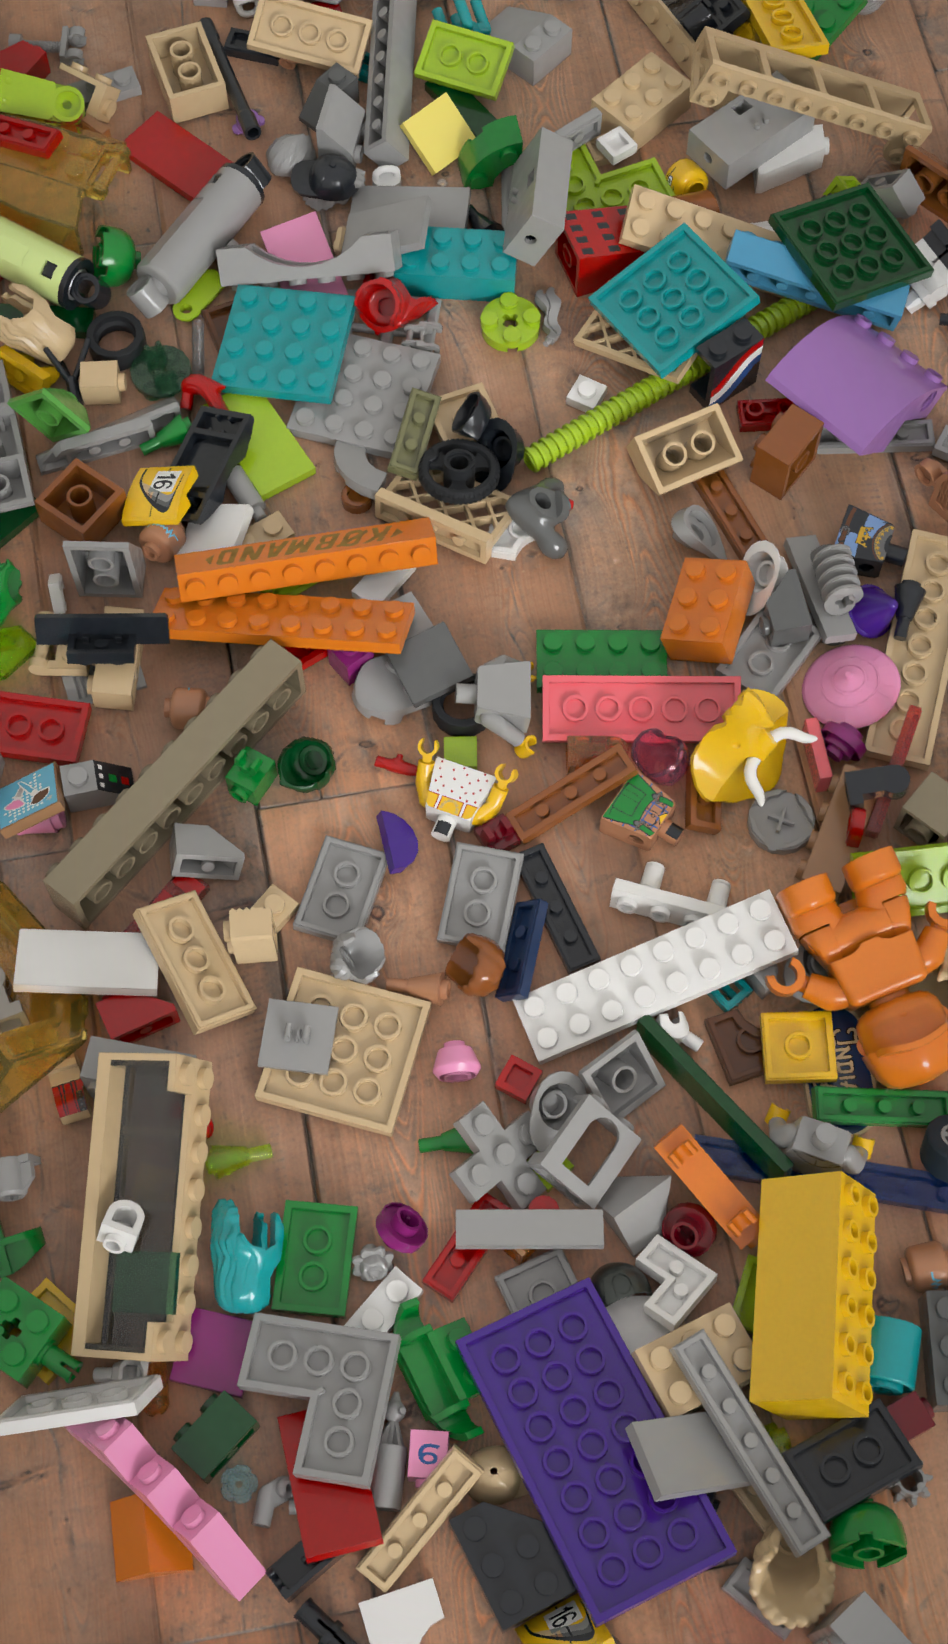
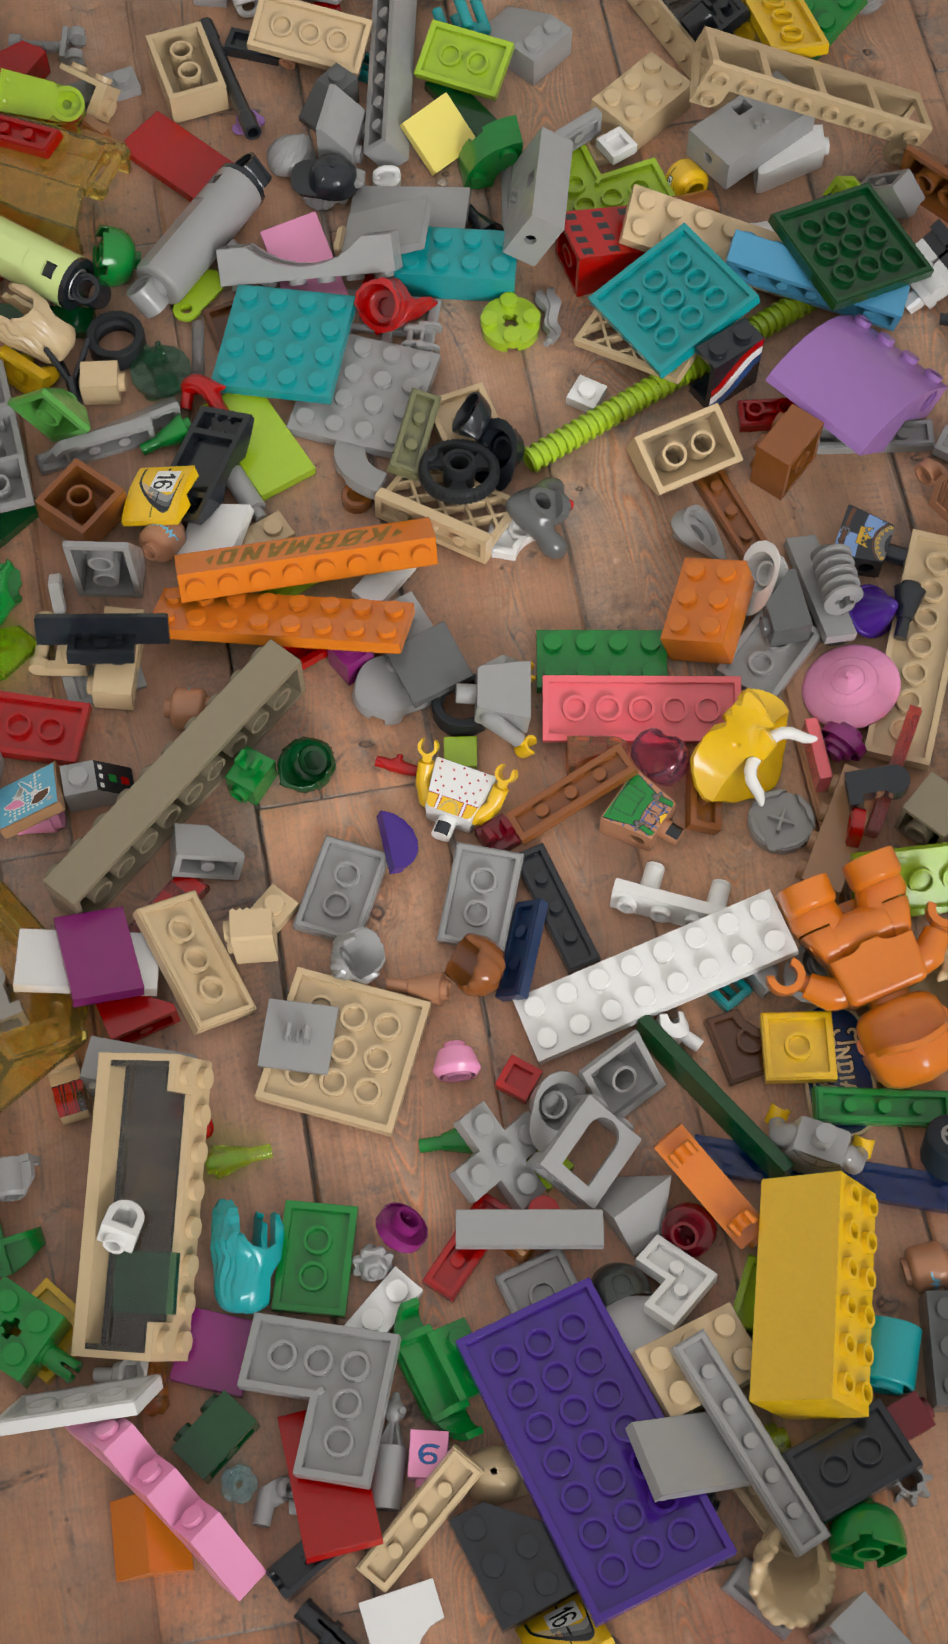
(98, 956): none -> magenta tile

